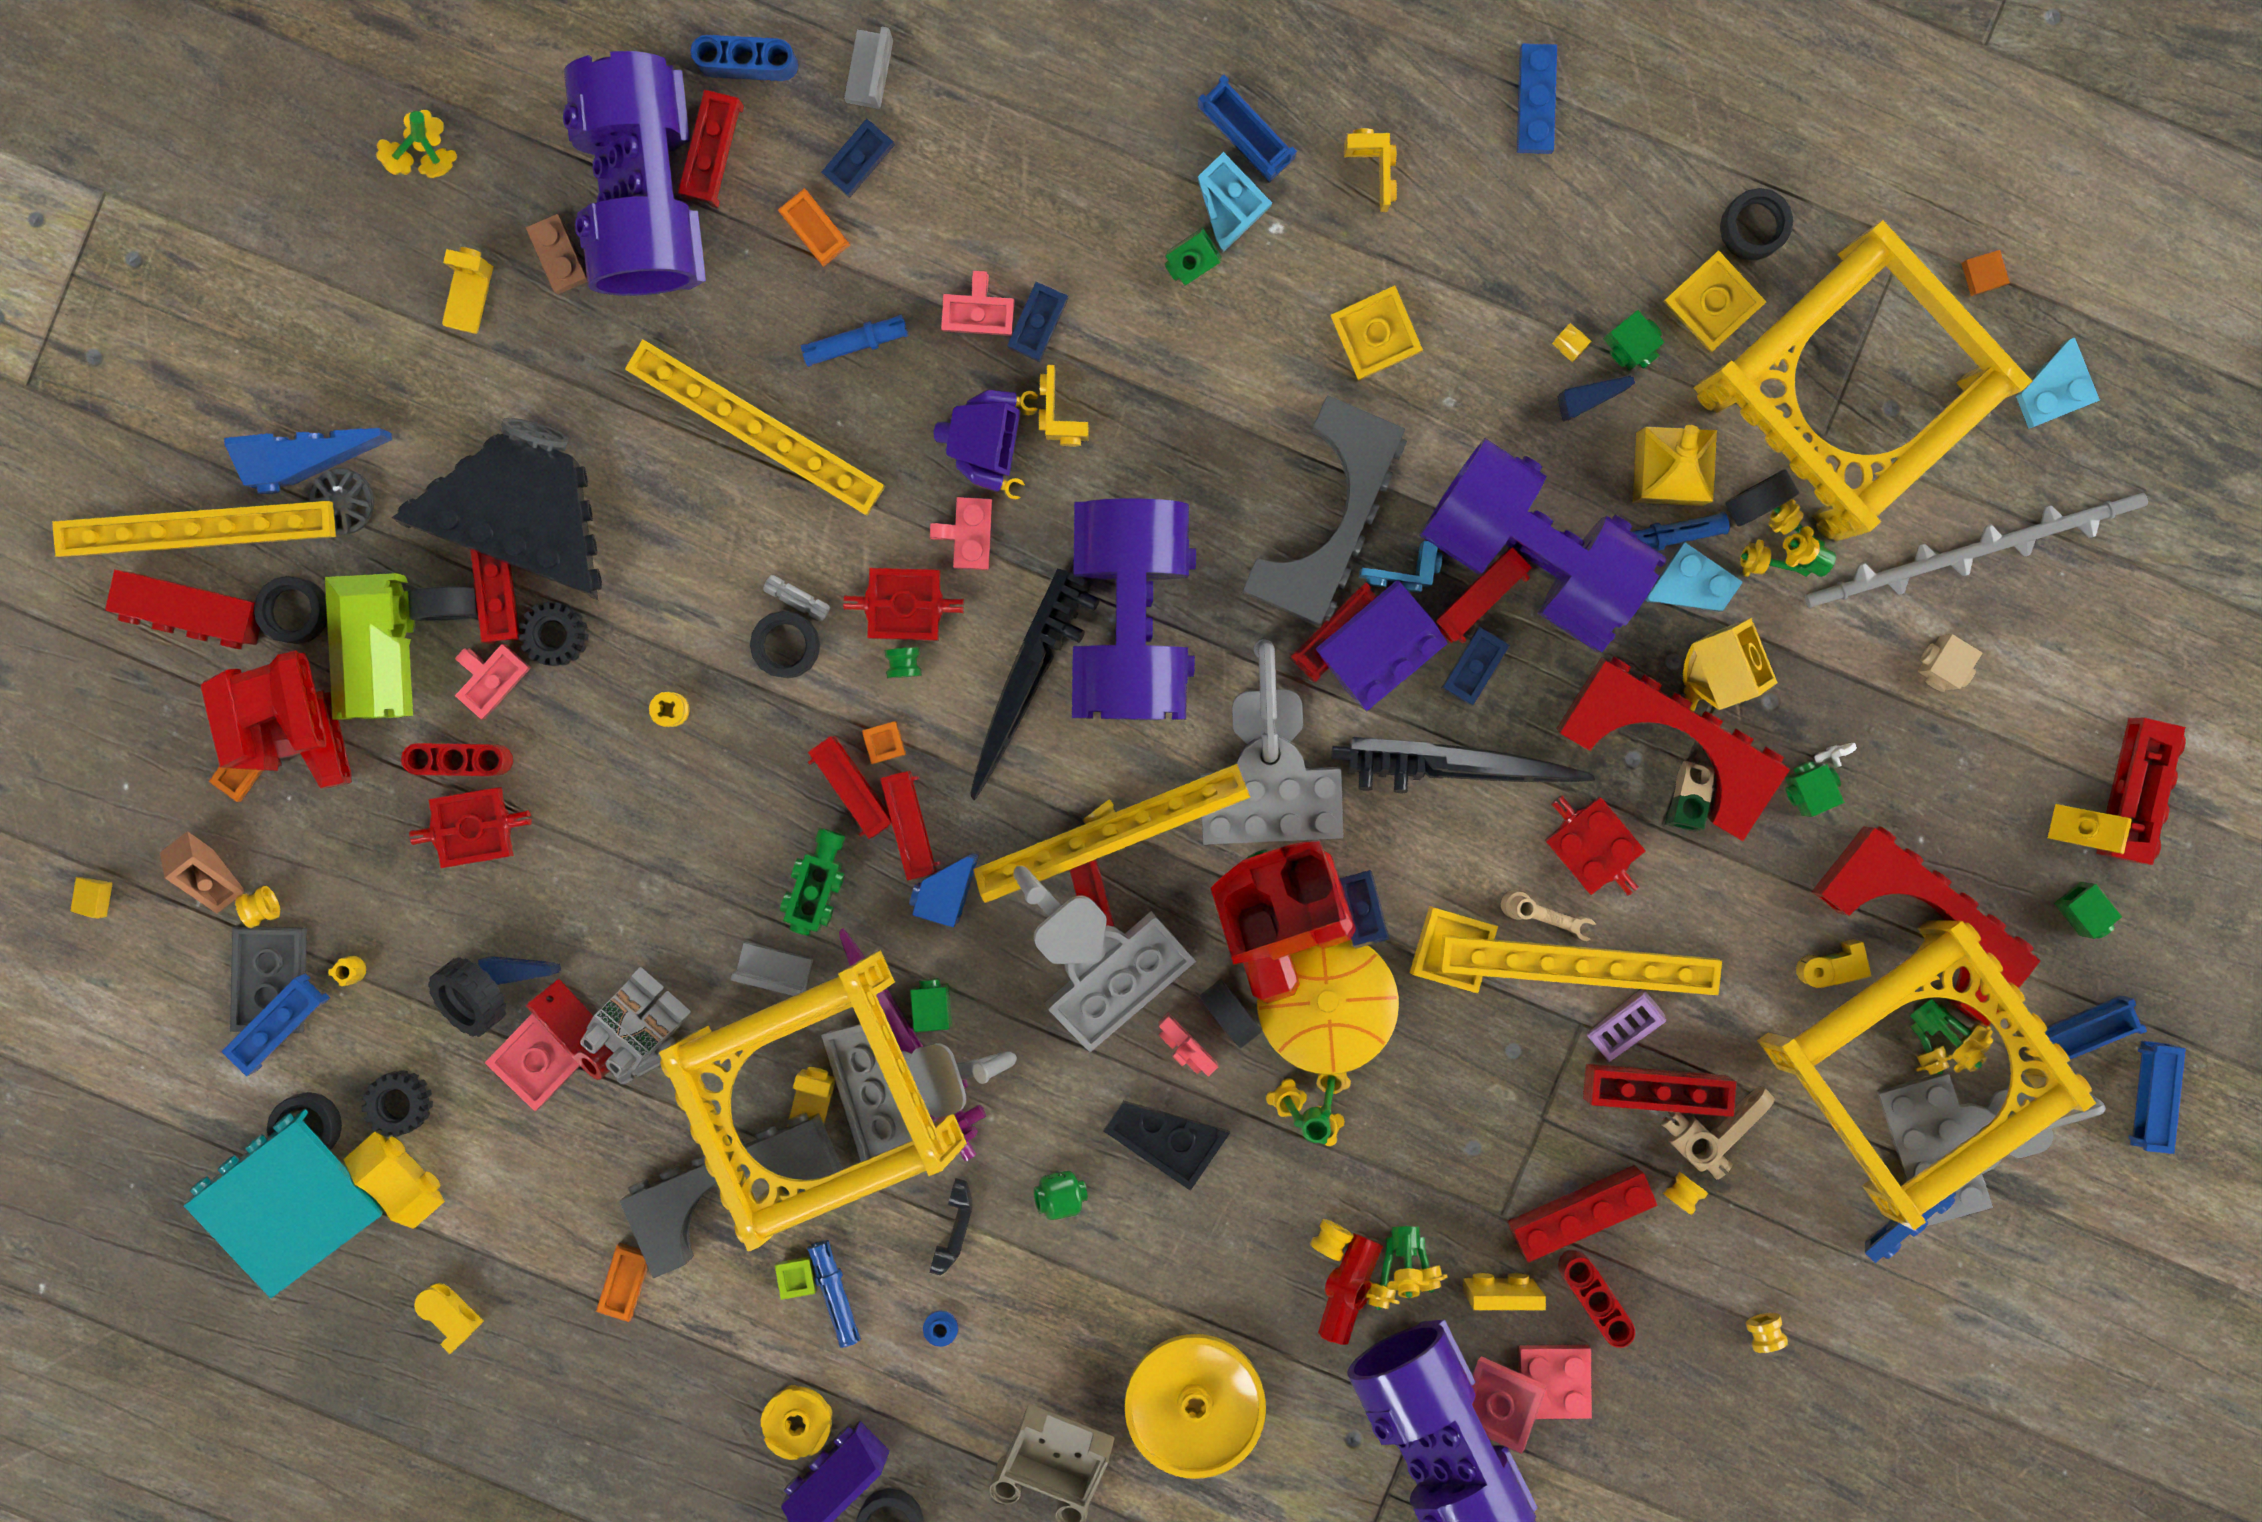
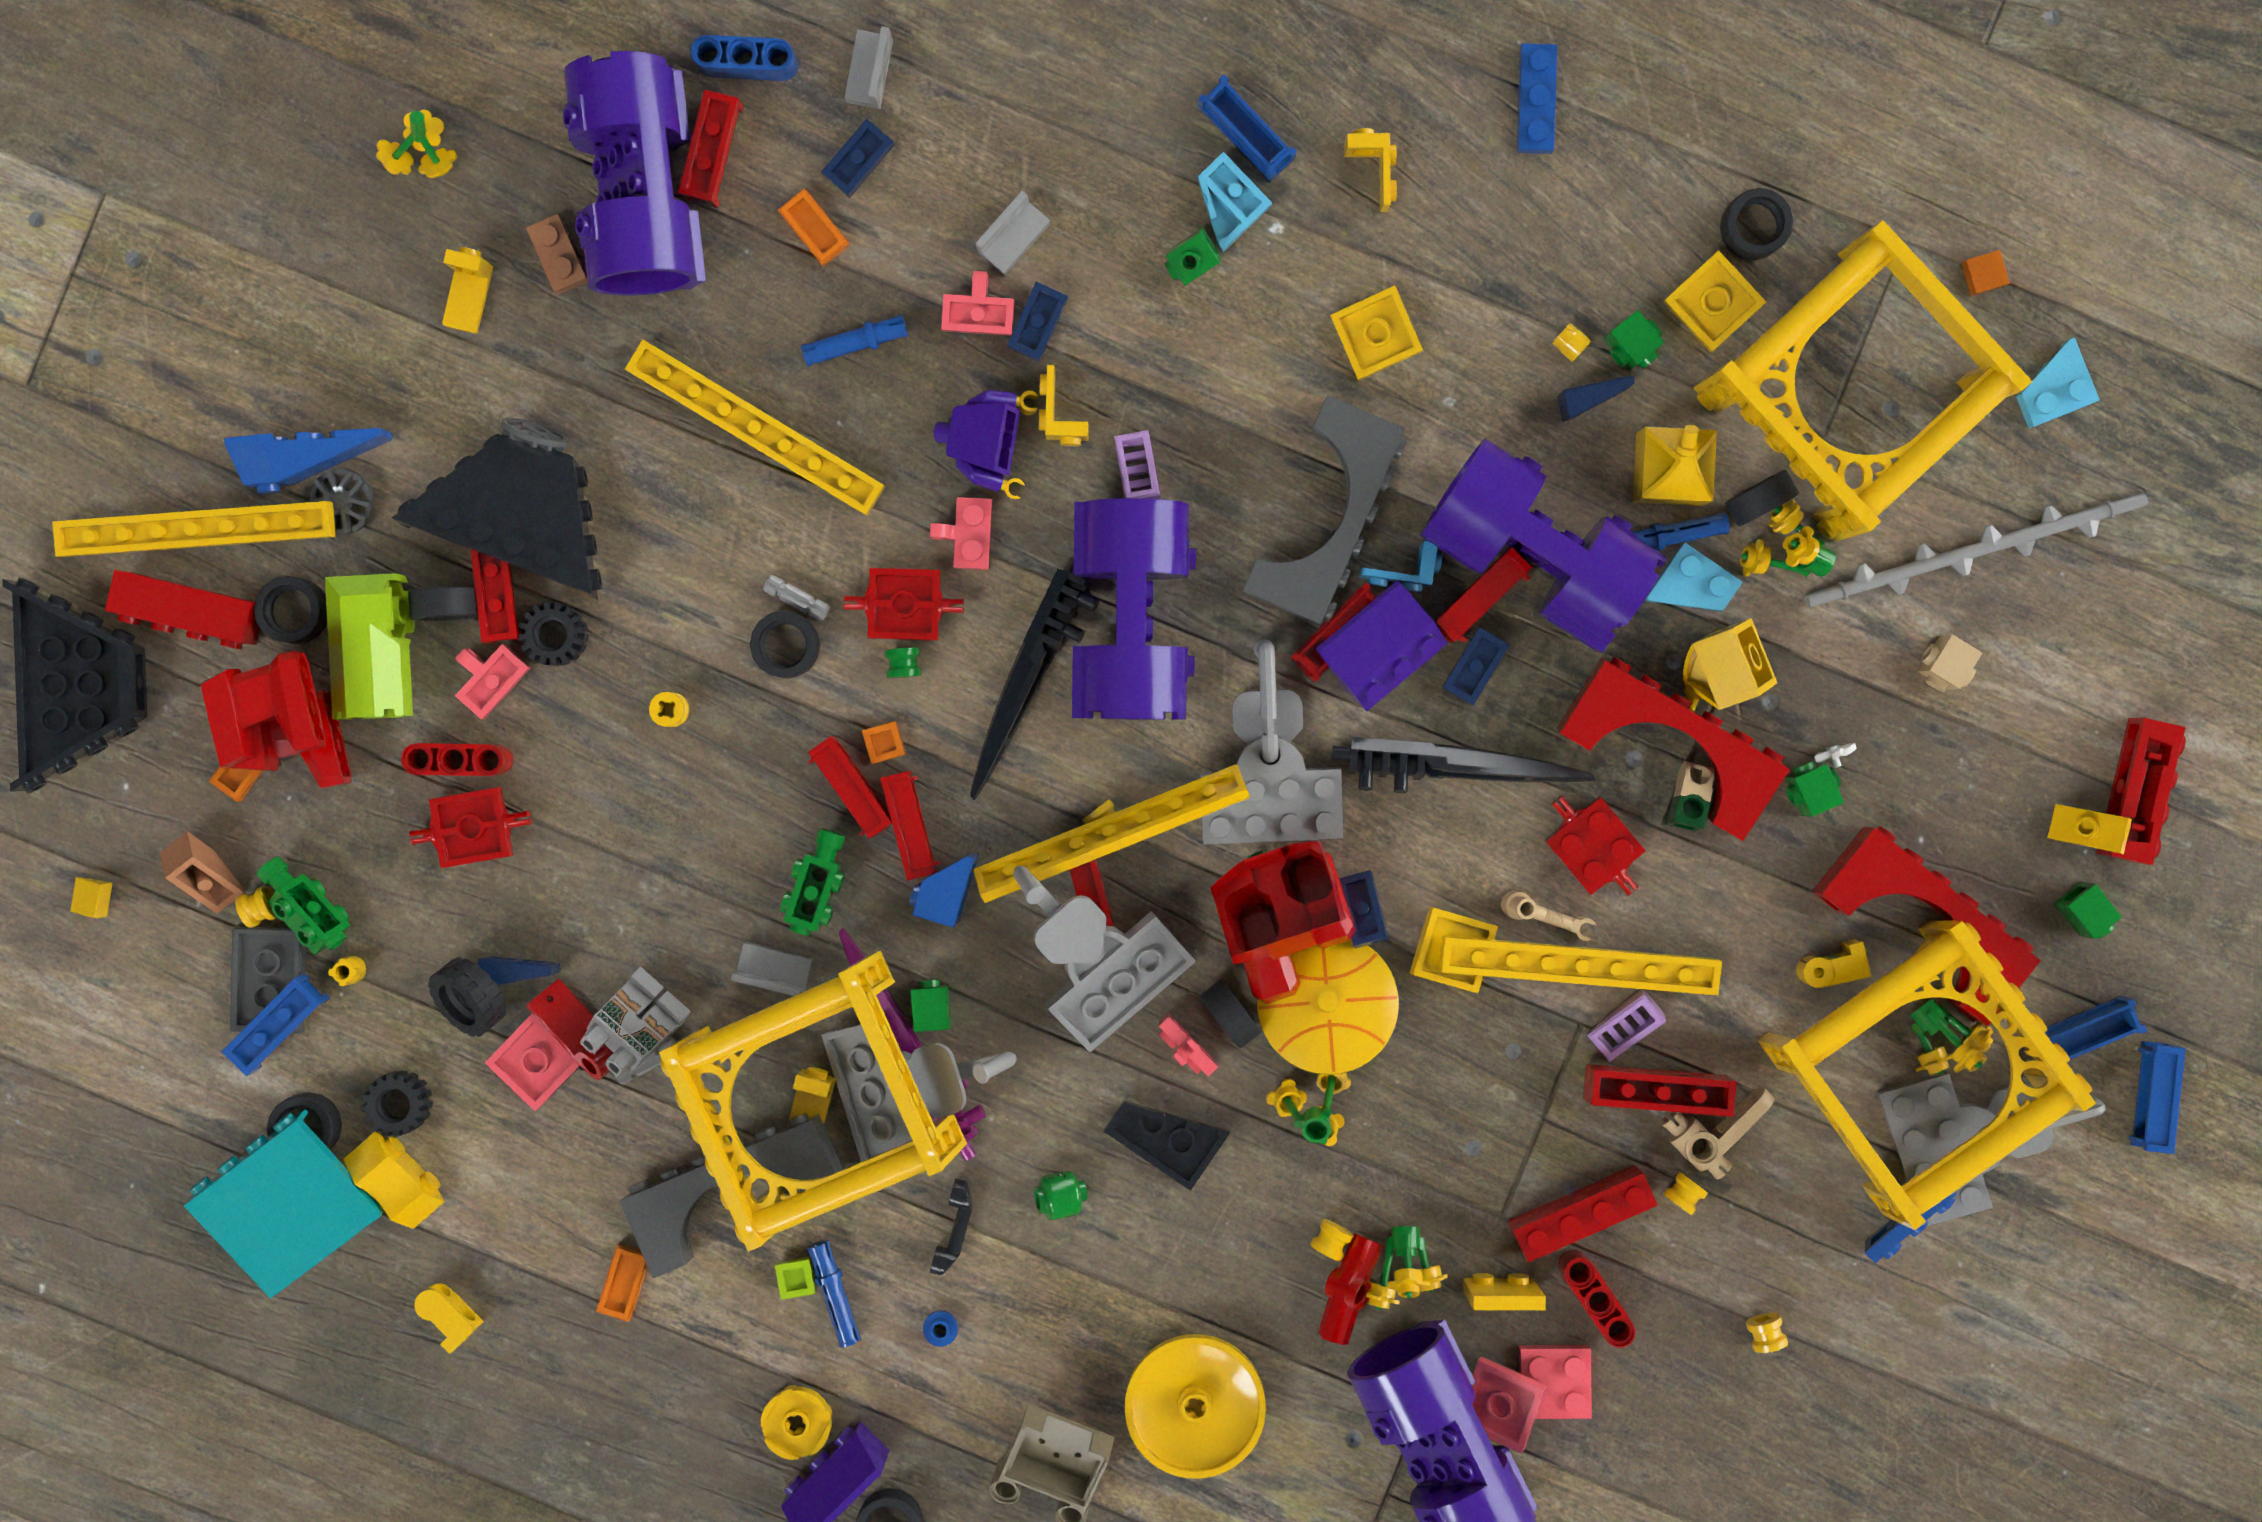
(71, 682): none -> black piece
(304, 907): none -> green brick
(1012, 234): none -> light grey panel
(1132, 440): none -> lavender slope

